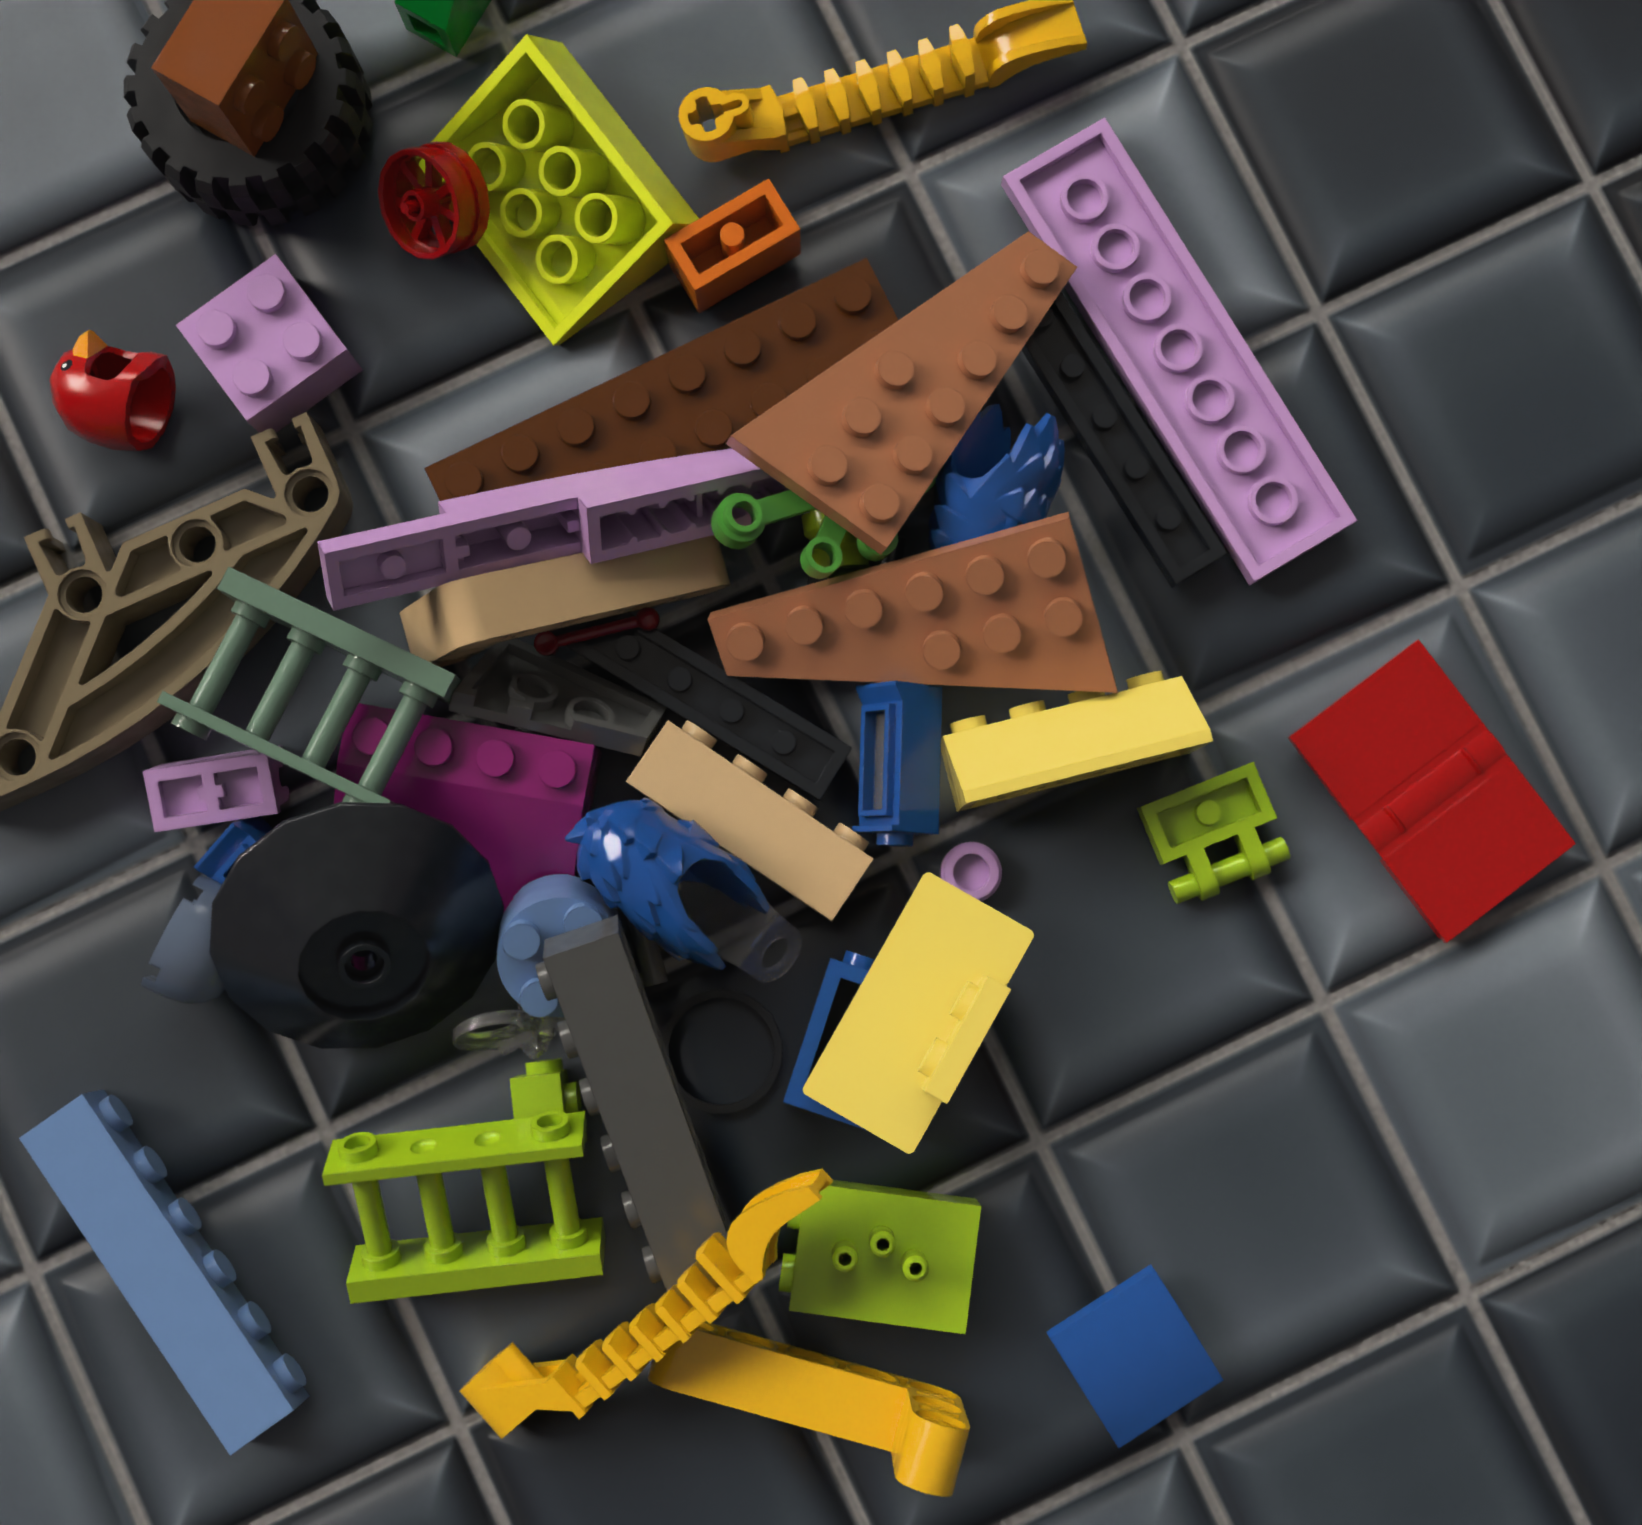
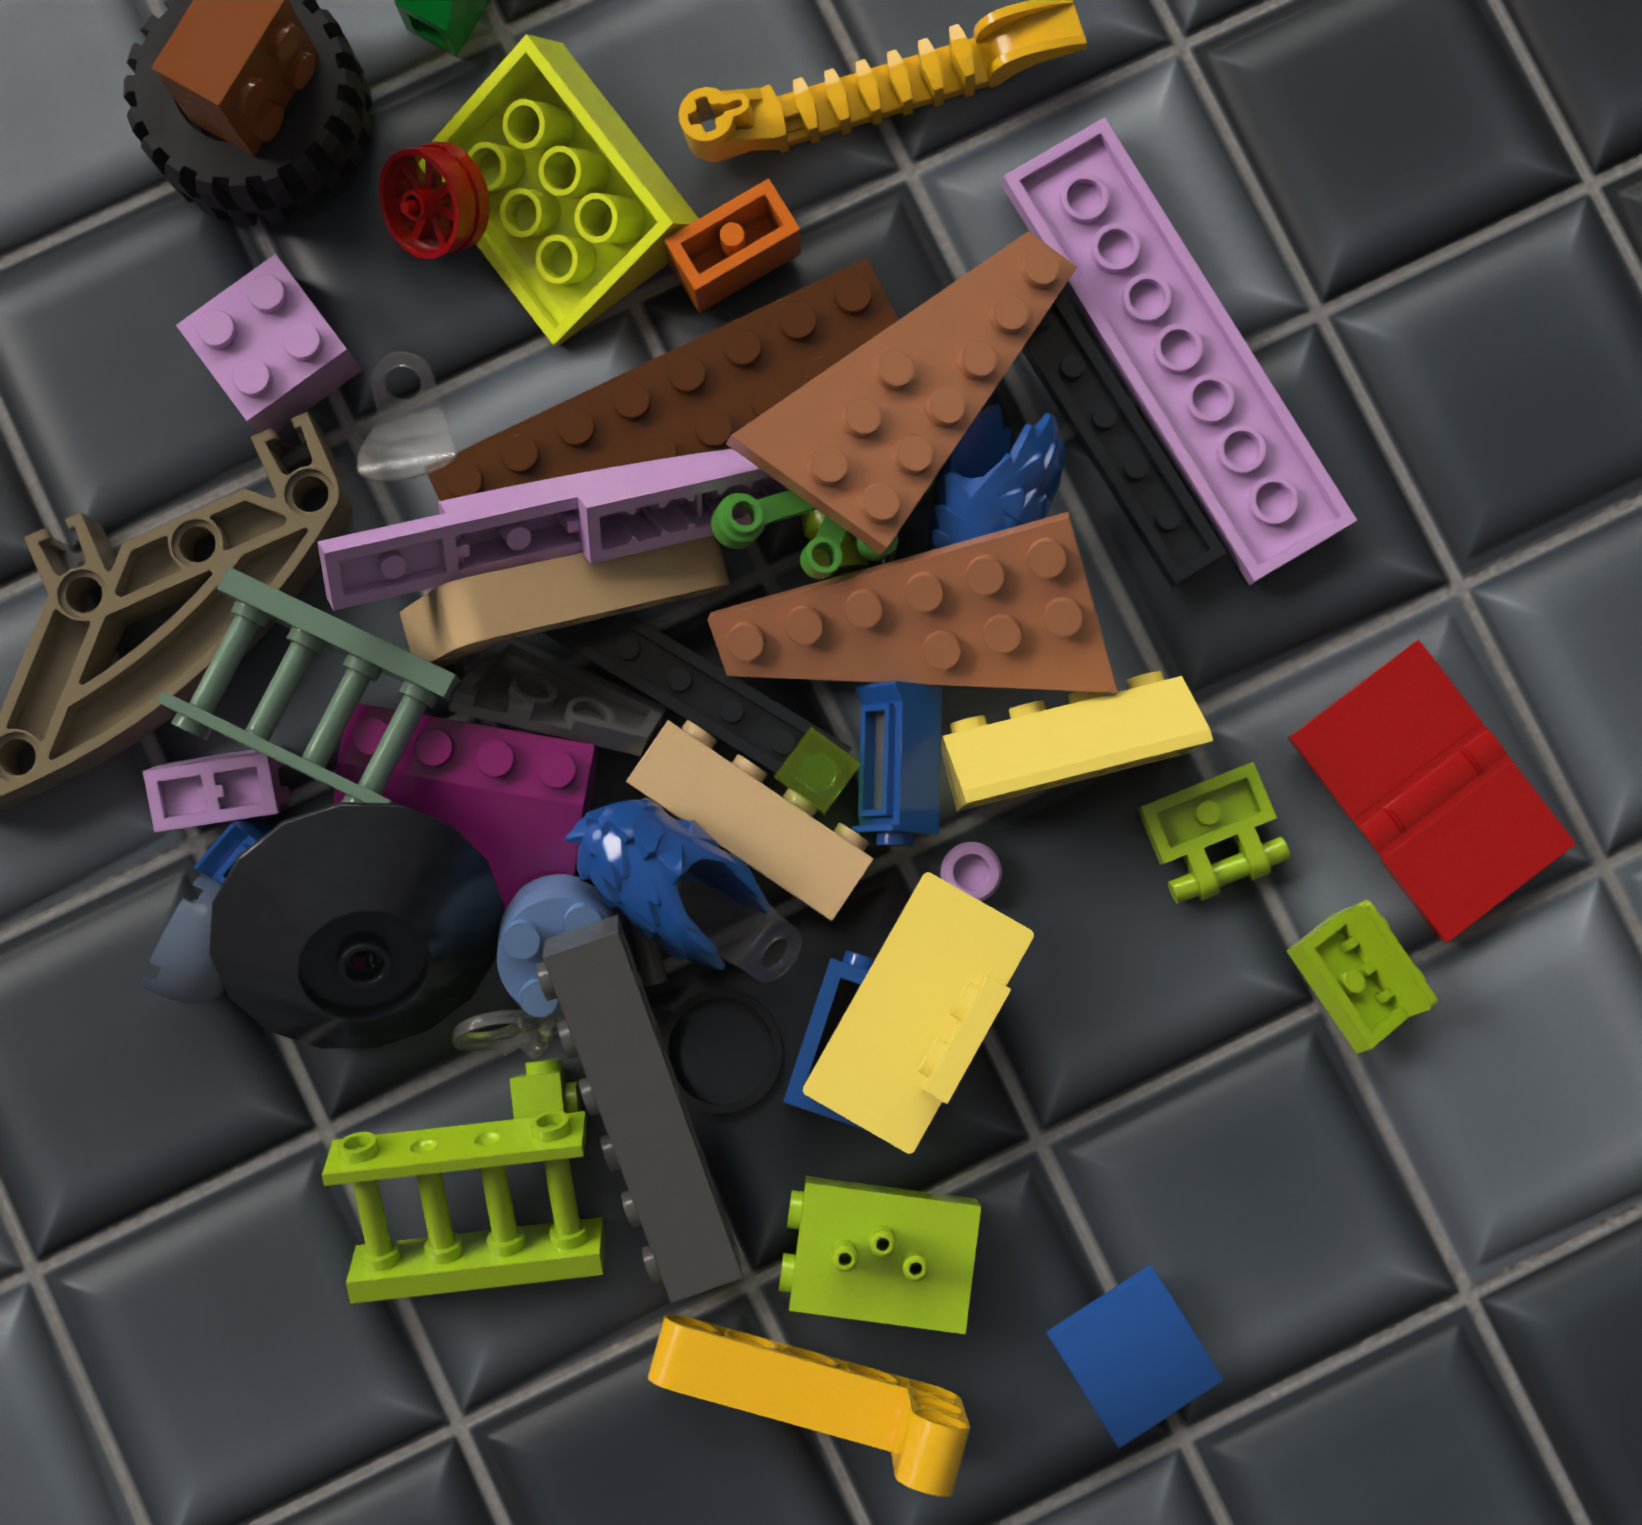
(113, 394): red piece -> none
(166, 1268): medium blue brick -> none
(411, 432): none -> clear piece
(548, 643): dark red hinge -> none
(724, 1272): yellow piece -> none
(817, 770): none -> clear neon green plate
(1362, 975): none -> lime bracket

